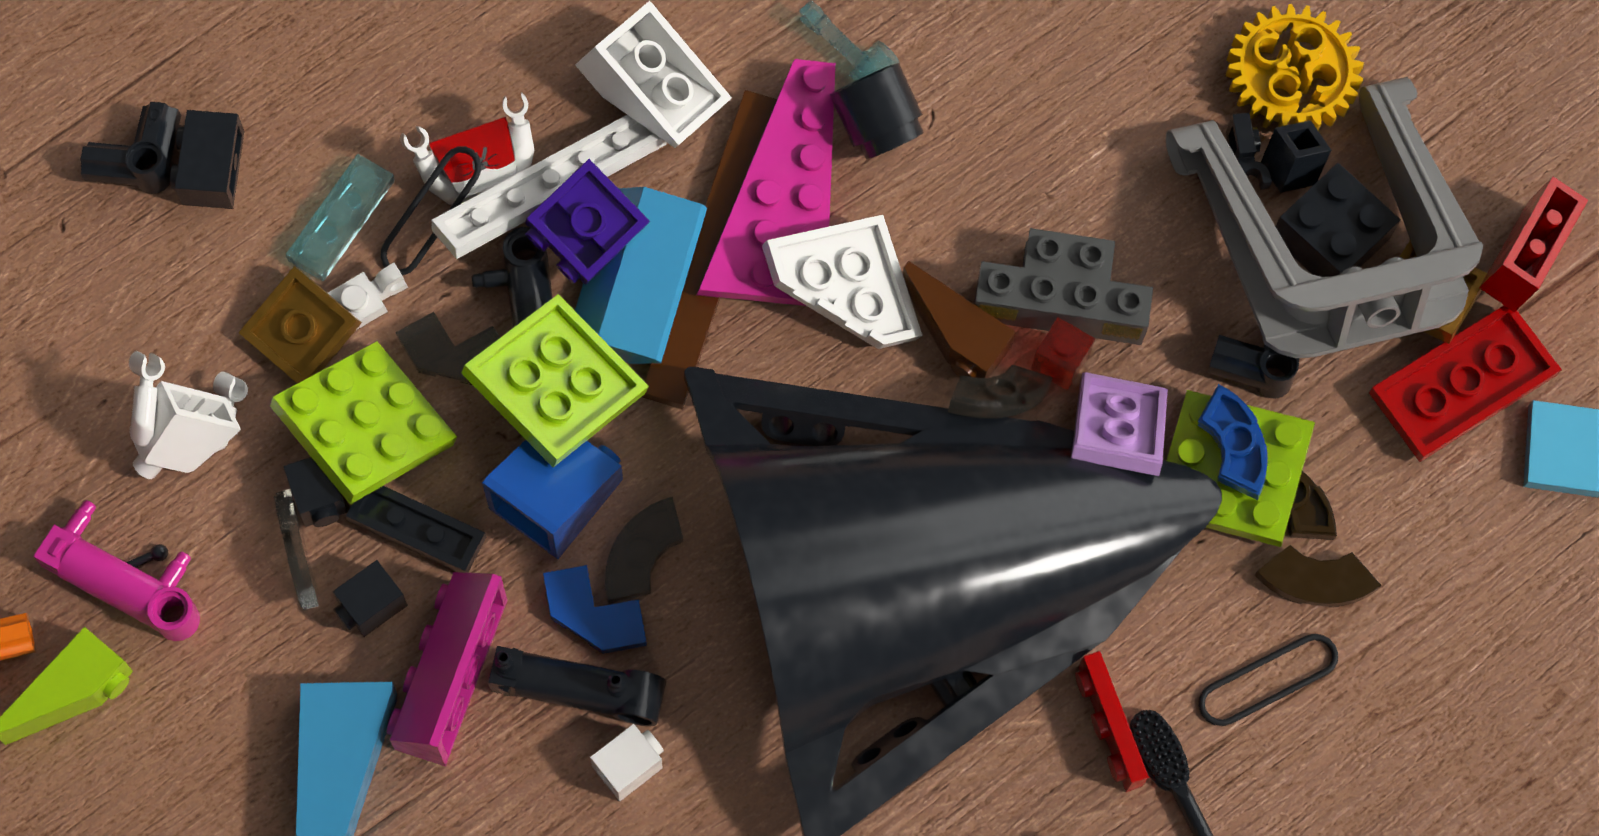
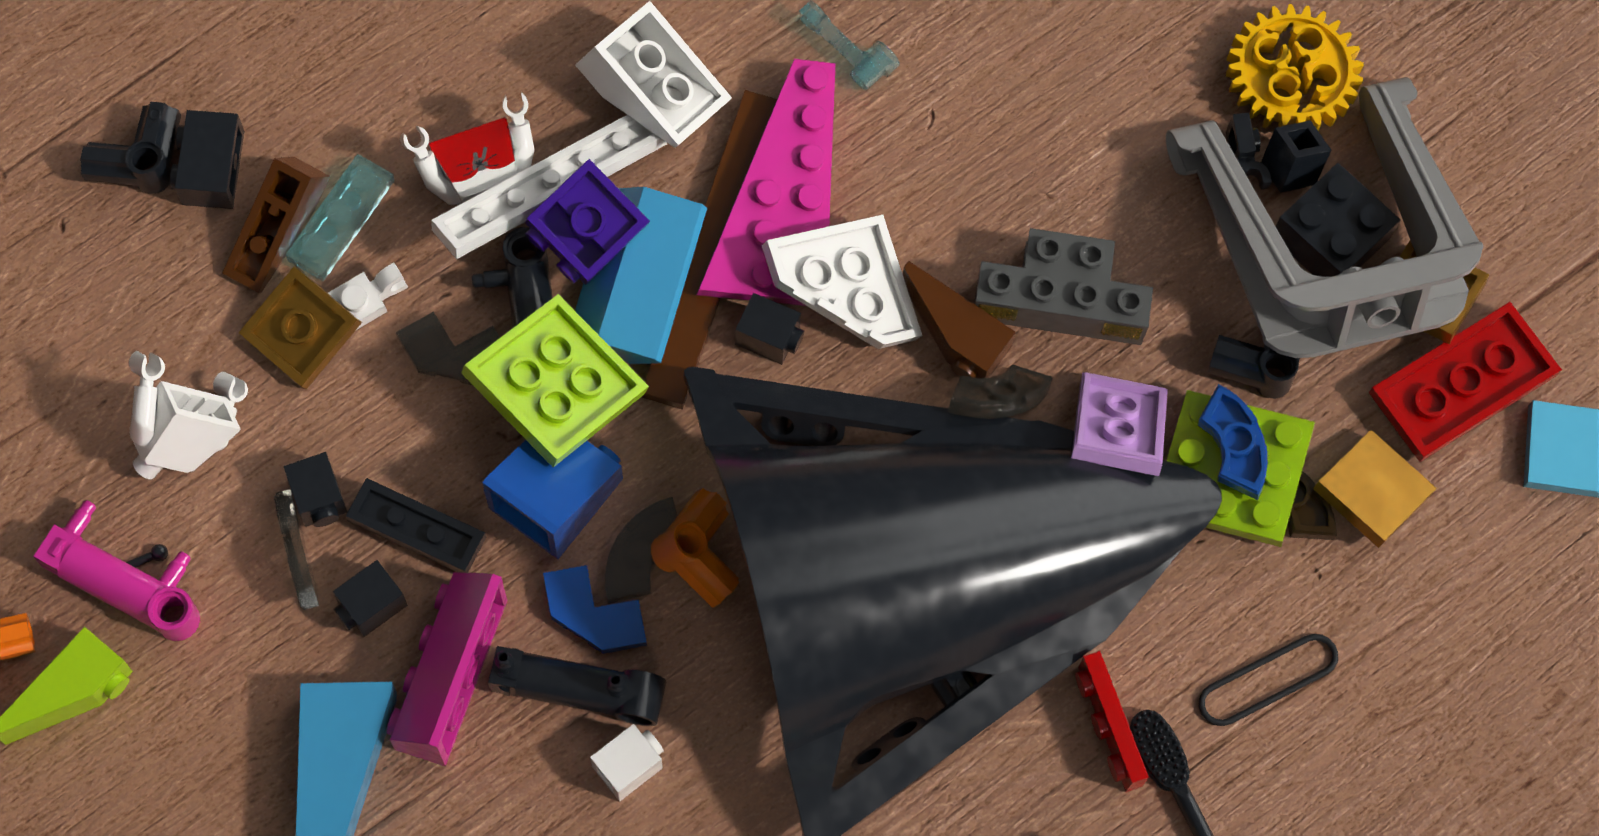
(275, 221): none -> reddish brown slope
(363, 422): lime plate -> none
(460, 149): black piece -> none
(686, 551): none -> orange piece
(769, 329): none -> black brick
(879, 111): black piece -> none
(1063, 353): clear red brick -> none
(1316, 581): dark brown tile -> none
(1374, 488): none -> pearl gold tile
(1533, 244): red brick -> none

